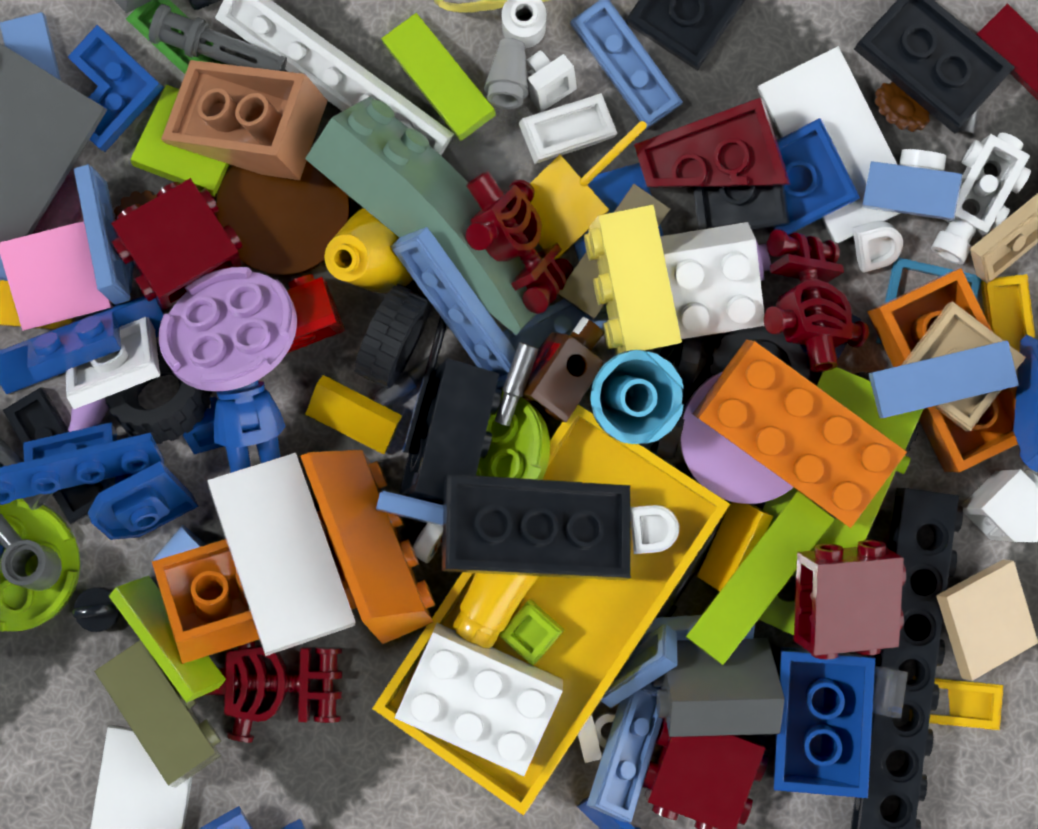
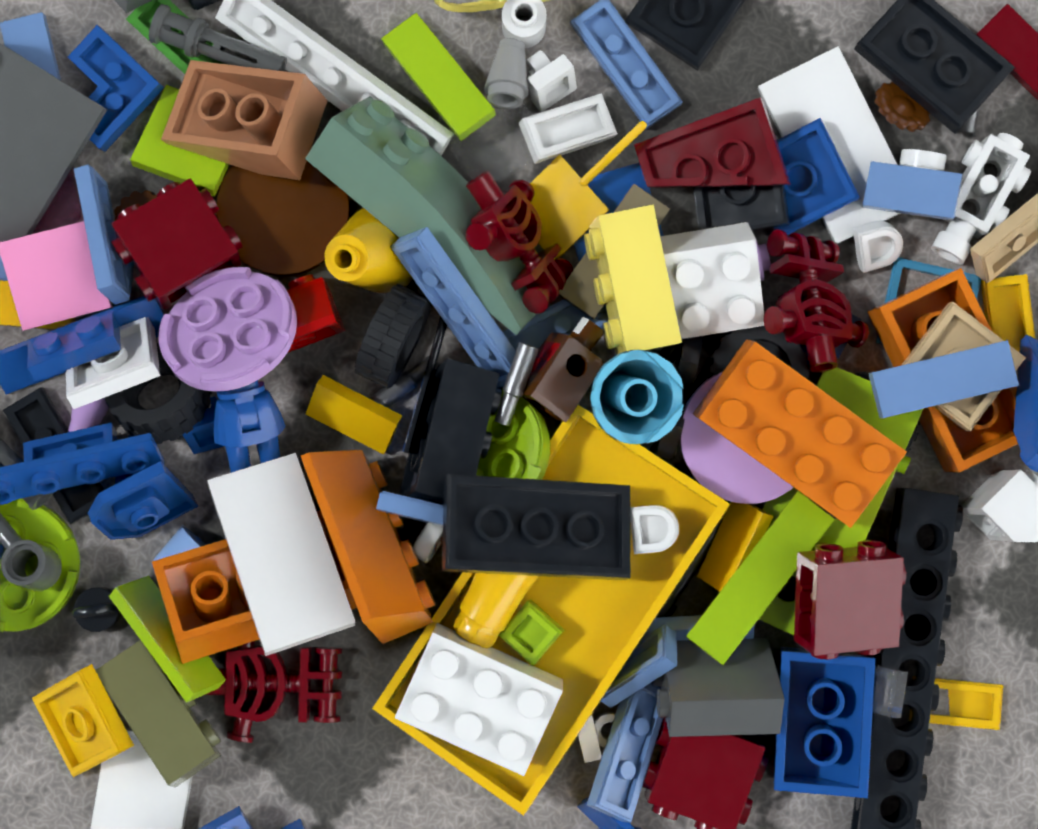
(82, 721): none -> yellow tile
(987, 619): tan tile -> none

